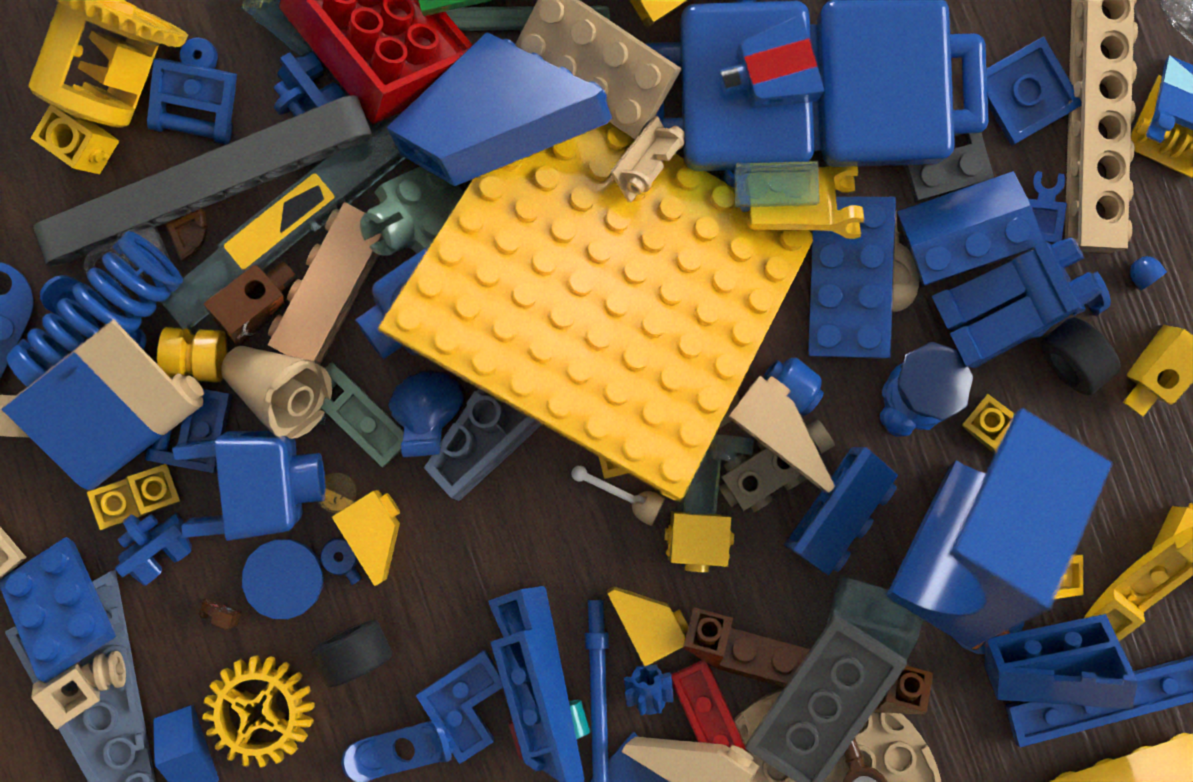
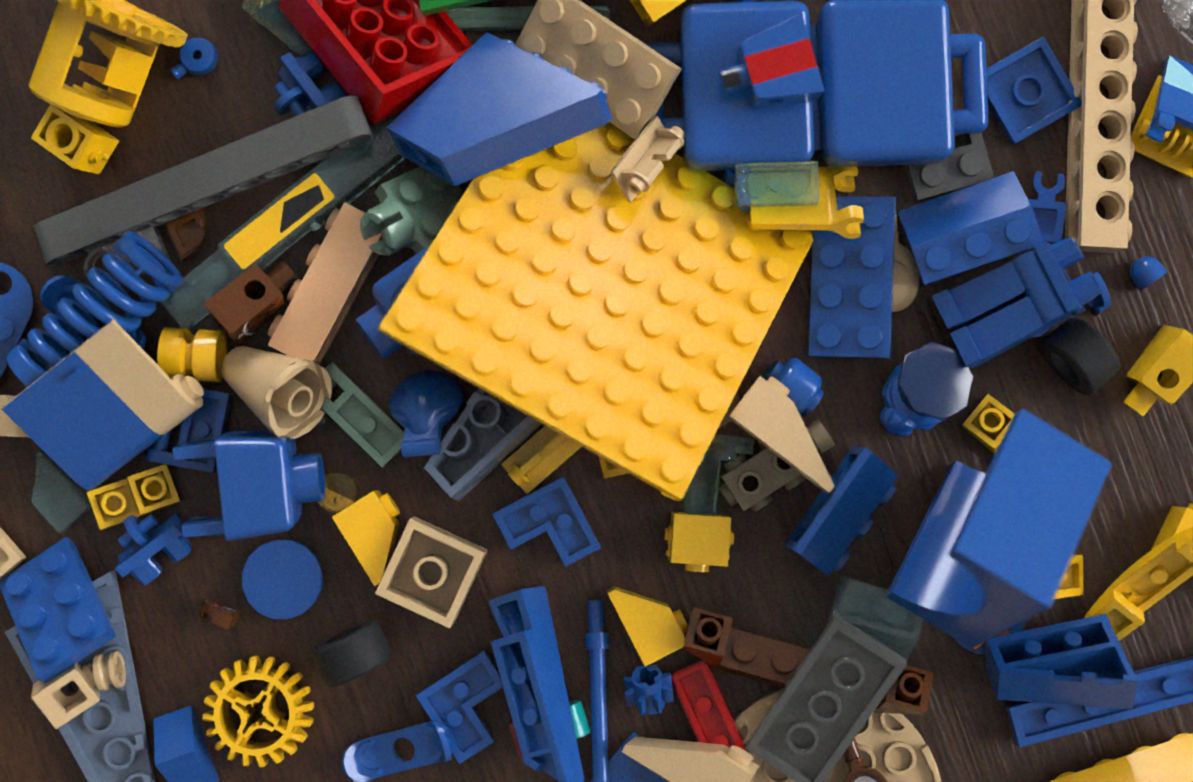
(57, 495): none -> clear light blue tile
(193, 88): blue plate -> none
(343, 567): blue piece -> none
(431, 571): none -> tan brick
(539, 458): none -> yellow hinge
(549, 510): none -> blue plate
(644, 505): hinge -> none

